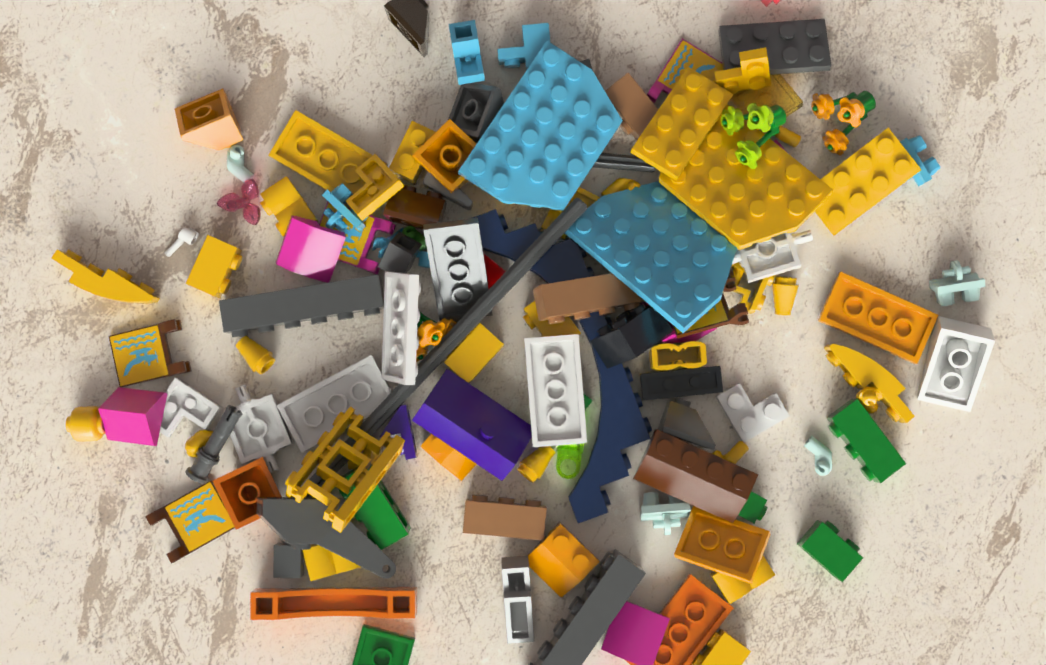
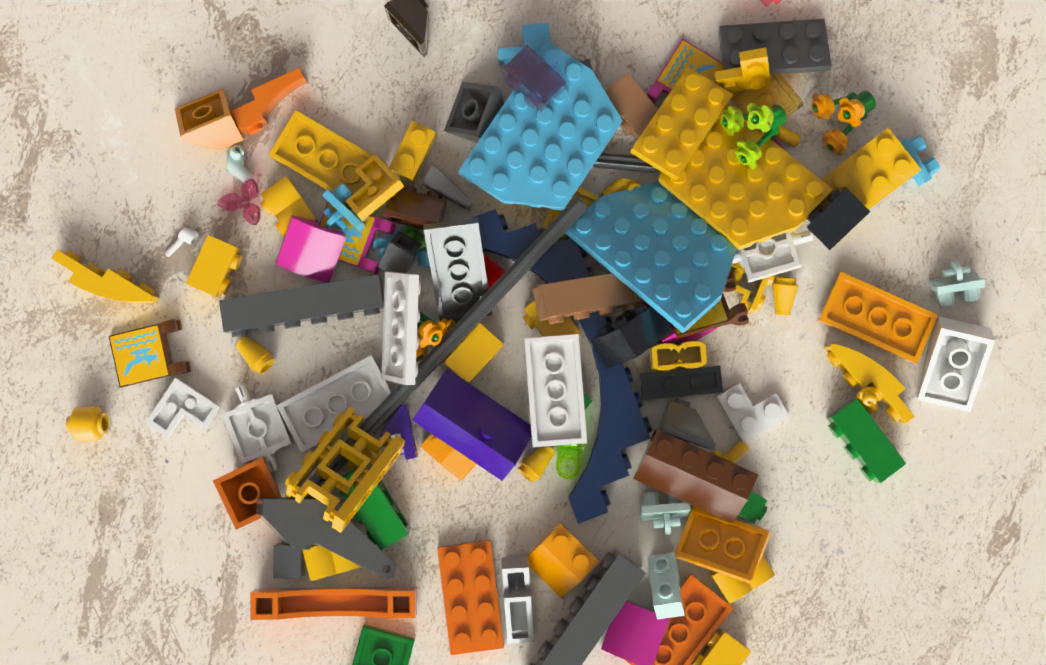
(133, 415): dark pink slope -> none
(194, 519): flag -> none
(197, 441): yellow arm -> none
(209, 454): dark grey pin -> none
(253, 115): none -> orange slope
(445, 154): light orange slope -> none
(466, 52): medium azure brick -> none
(470, 597): none -> orange plate
(504, 518): medium nougat brick -> none
(533, 78): none -> clear purple brick
(665, 585): none -> light aqua brick
(822, 456): light aqua arm -> none
(830, 550): green brick -> none
(837, 218): none -> black brick

